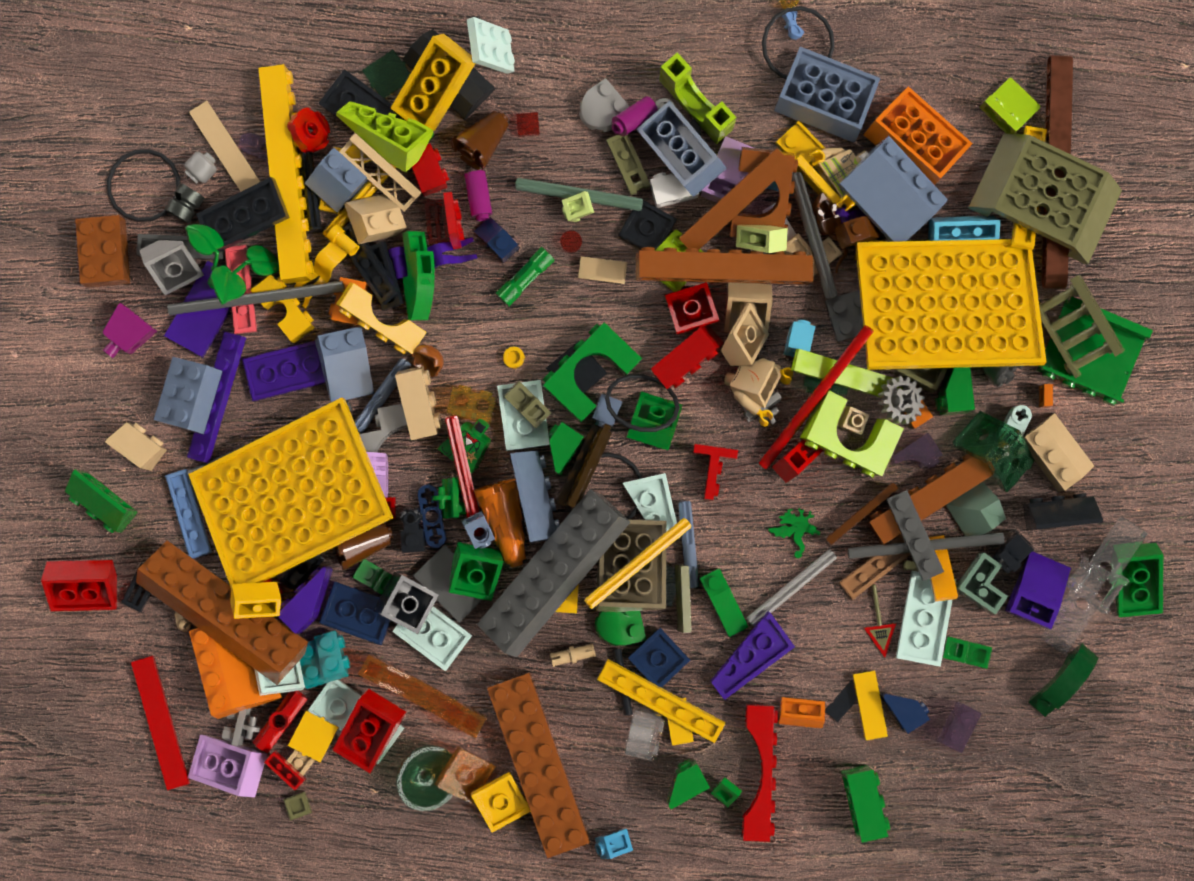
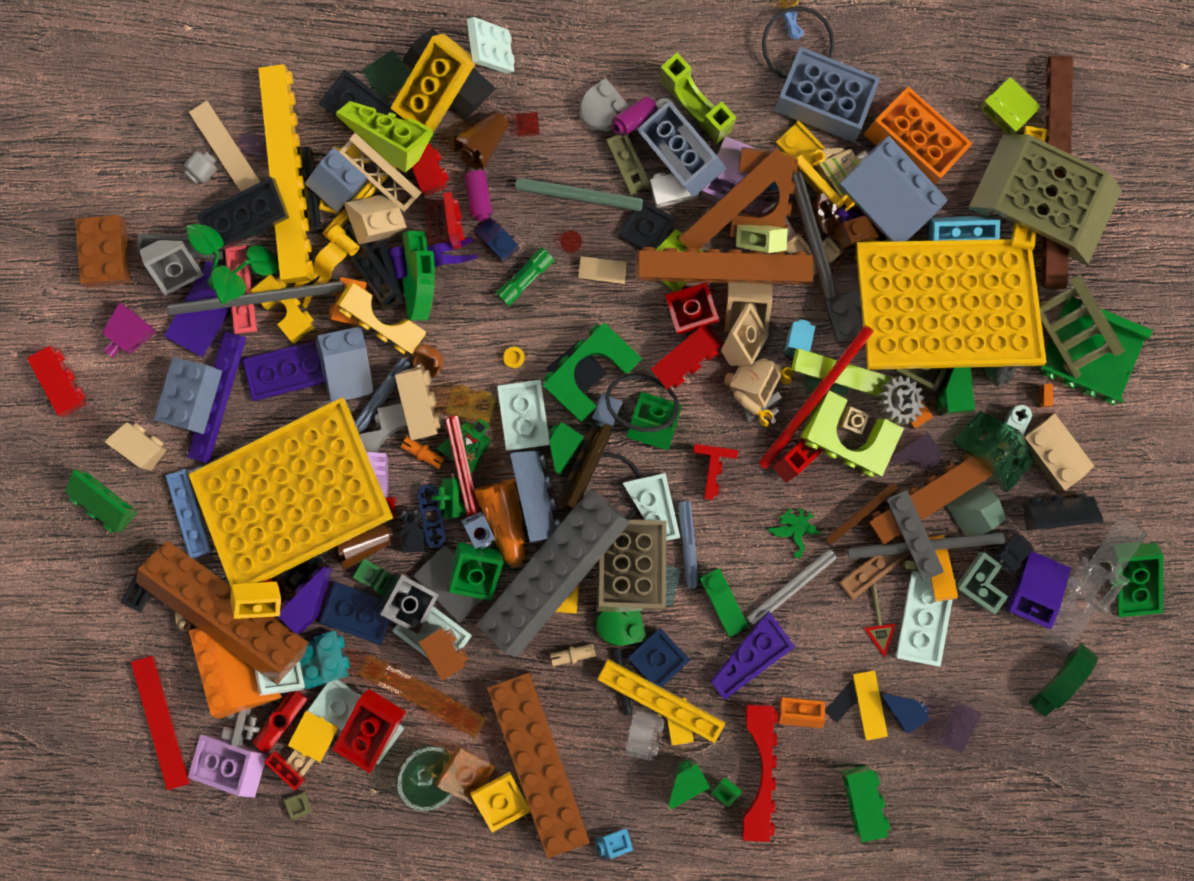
(57, 380): none -> red brick
(80, 585): red slope -> none
(120, 160): black piece -> none
(184, 203): pearl dark grey wheel -> none
(298, 127): red plate -> none
(422, 453): none -> orange pin
(444, 653): none -> dark orange brick
(527, 404): olive slope -> none
(577, 206): yellowish green bracket -> none
(637, 563): yellow axle -> none
(683, 598): olive tile -> none
(967, 652): green slope -> none

